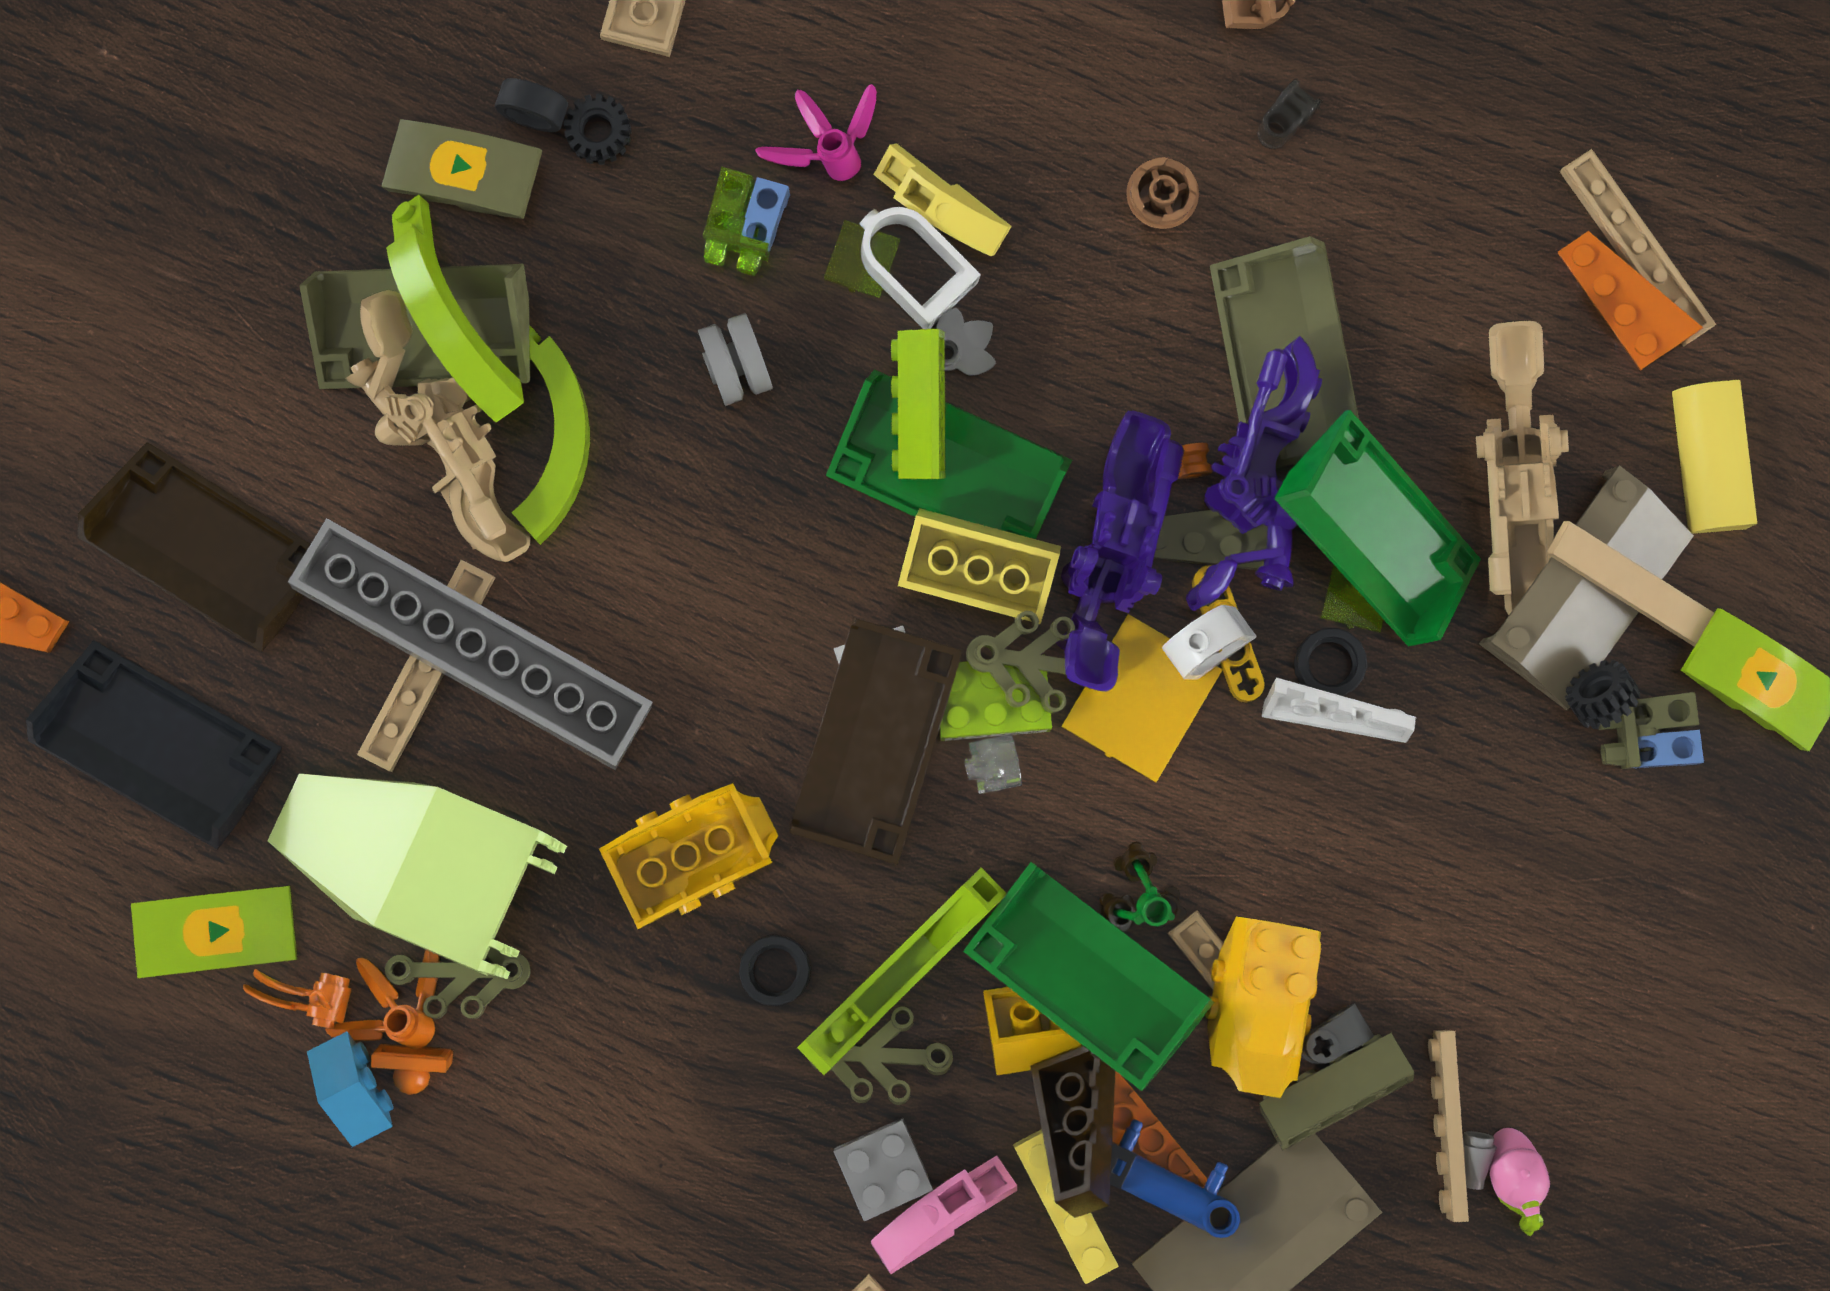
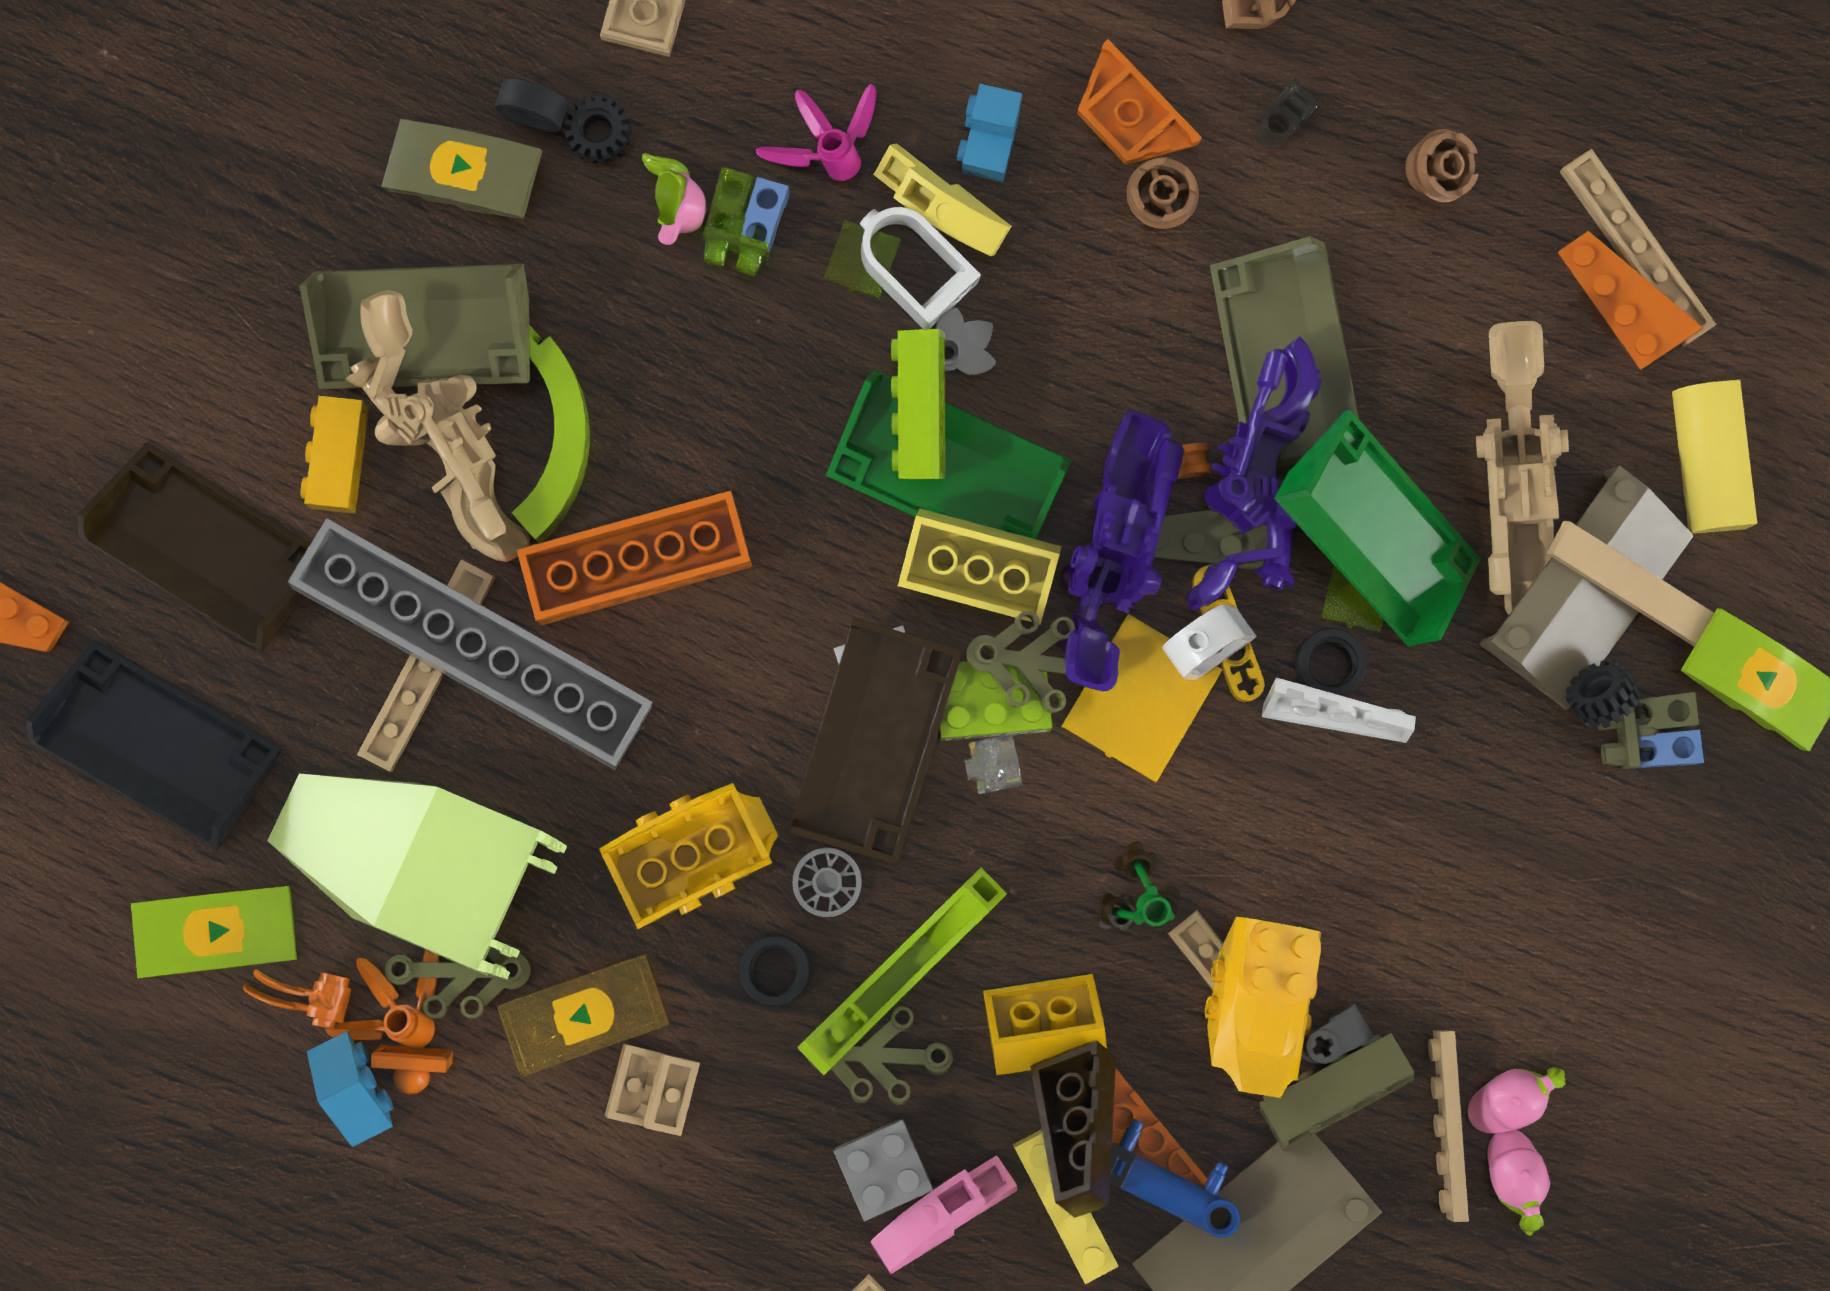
(335, 454): none -> yellow brick
(441, 318): lime arch -> none
(582, 1015): none -> clear yellow slope
(634, 558): none -> orange brick
(652, 1089): none -> tan slope
(677, 196): none -> hair
(734, 359): light grey wheel -> none
(827, 882): none -> light grey wheel
(993, 125): none -> dark azure brick
(1088, 977): green slope -> none
(1131, 112): none -> orange wing
(1442, 165): none -> medium nougat cone
(1477, 1157): light grey cone -> none
(1513, 1099): none -> bright pink hair

